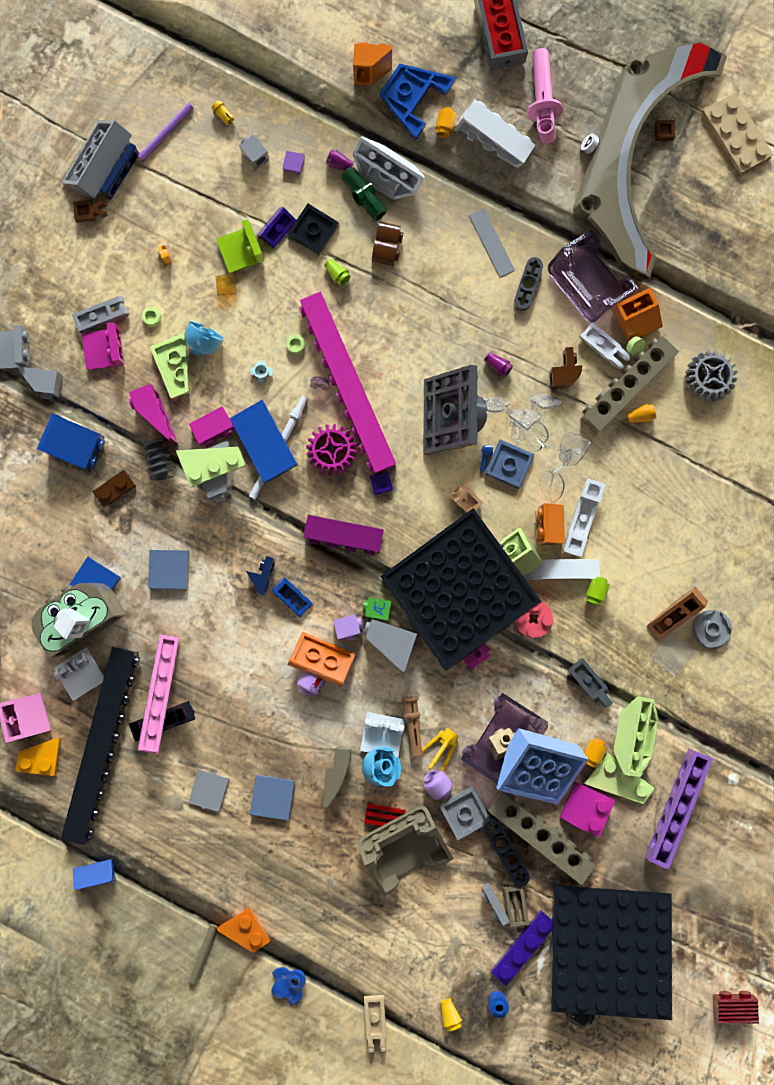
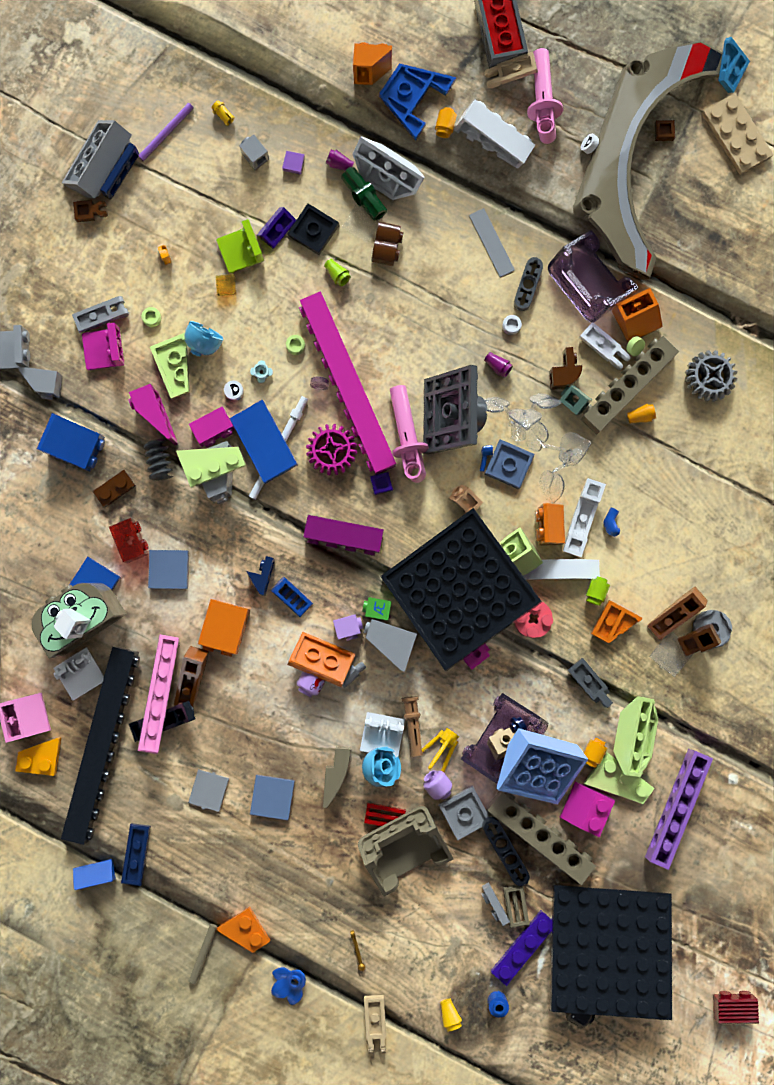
(121, 533): none -> clear red brick
(135, 854): none -> dark blue tile
(191, 675): none -> dark orange slope
(223, 627): none -> orange brick
(233, 390): none -> white tile
(353, 673): none -> light grey bar
(361, 967): none -> pearl gold hinge
(410, 448): none -> bright pink piece
(511, 70): none -> tan hinge
(511, 325): none -> white tile
(517, 723): none -> dark blue plate
(567, 399): none -> sand green brick
(610, 524): none -> blue arm
(613, 622): none -> orange wing
(699, 640): none -> reddish brown brick
(732, 65): none -> dark azure wing

